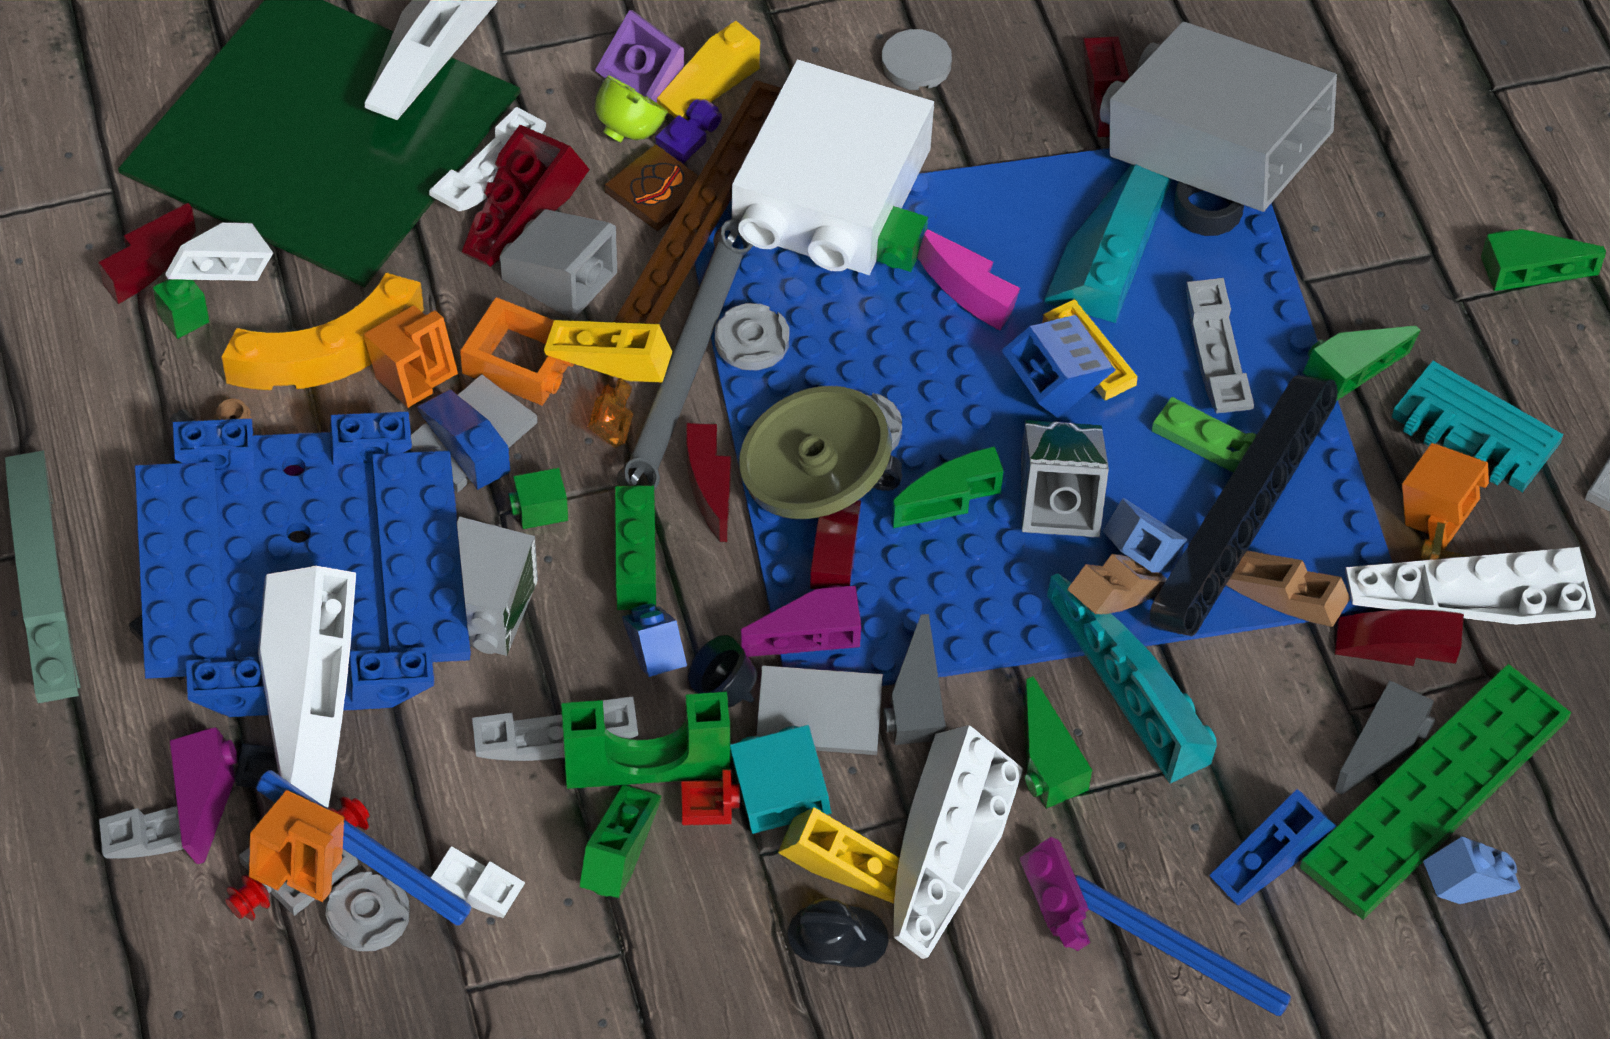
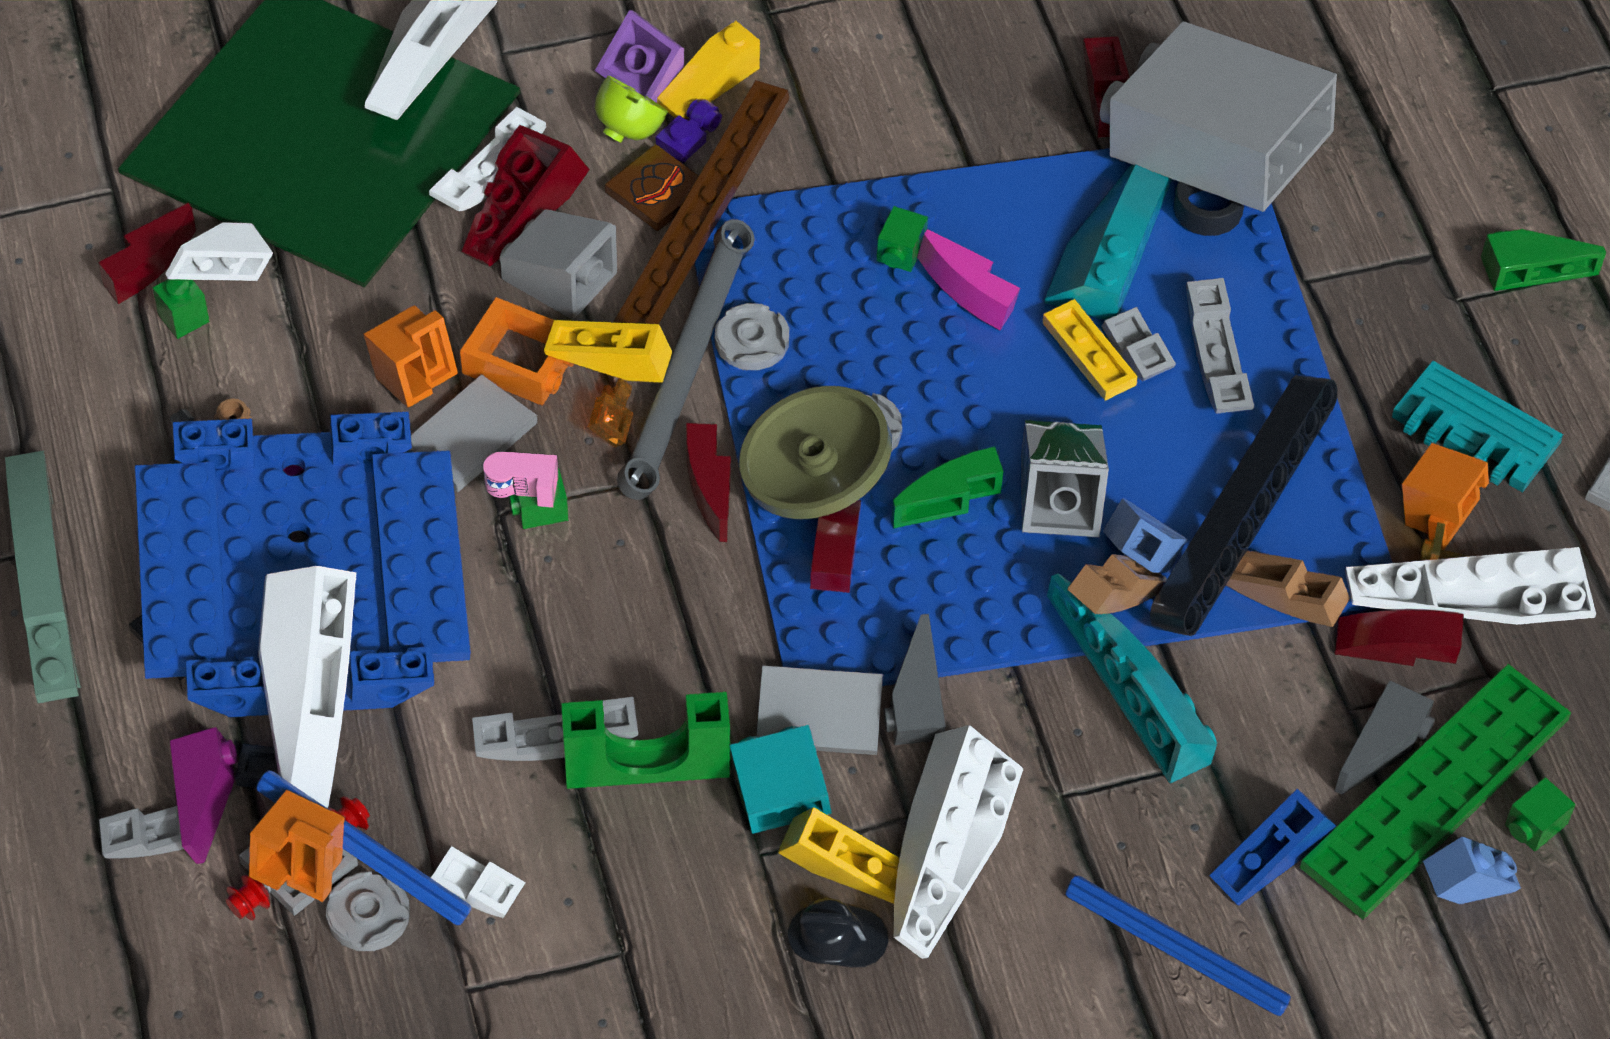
(321, 352): light orange brick -> none
(468, 437): blue slope -> none
(497, 582): light grey slope -> none
(522, 475): none -> bright pink leg
(618, 841): green slope -> none
(635, 546): green arch -> none
(654, 639): slope -> none
(709, 801): red bracket -> none
(723, 668): black piece -> none
(813, 622): magenta slope -> none
(831, 167): white brick -> none
(891, 477): black axle -> none
(916, 59): light grey tile -> none
(1053, 760): green slope -> none
(1057, 892): magenta hinge -> none
(1058, 362): blue slope -> none
(1136, 344): none -> light grey slope
(1202, 434): bright green plate -> none
(1359, 355): green slope -> none
(1539, 814): none -> green brick

